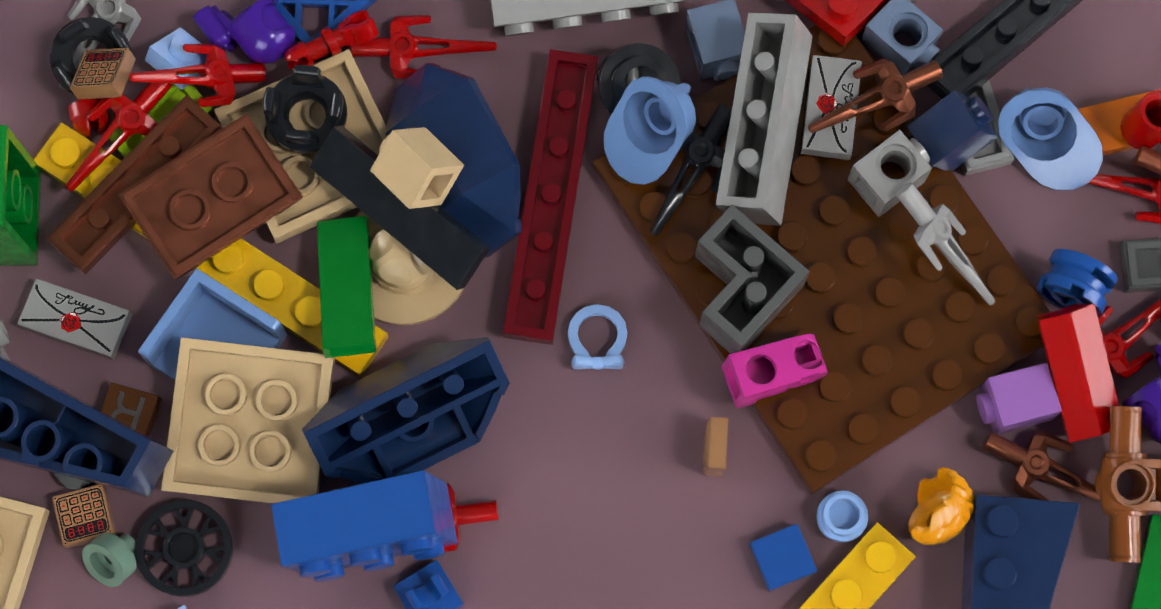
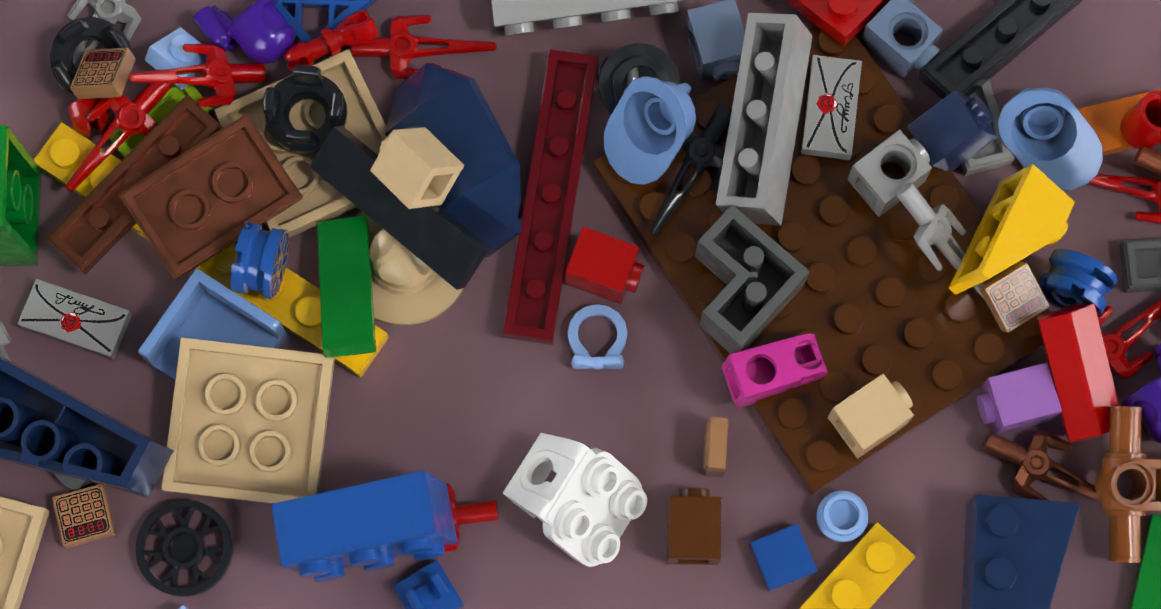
(110, 558): sand green tile -> none
(132, 407): reddish brown tile -> none
(260, 260): none -> blue wheel
(409, 412): dark blue wedge -> none
(585, 502): none -> white piece
(604, 266): none -> red brick
(694, 528): none -> reddish brown brick
(872, 414): none -> tan brick
(891, 90): copper piece -> none
(942, 508): light orange hair -> none
(1014, 297): none -> tile
(1019, 220): none -> yellow slope

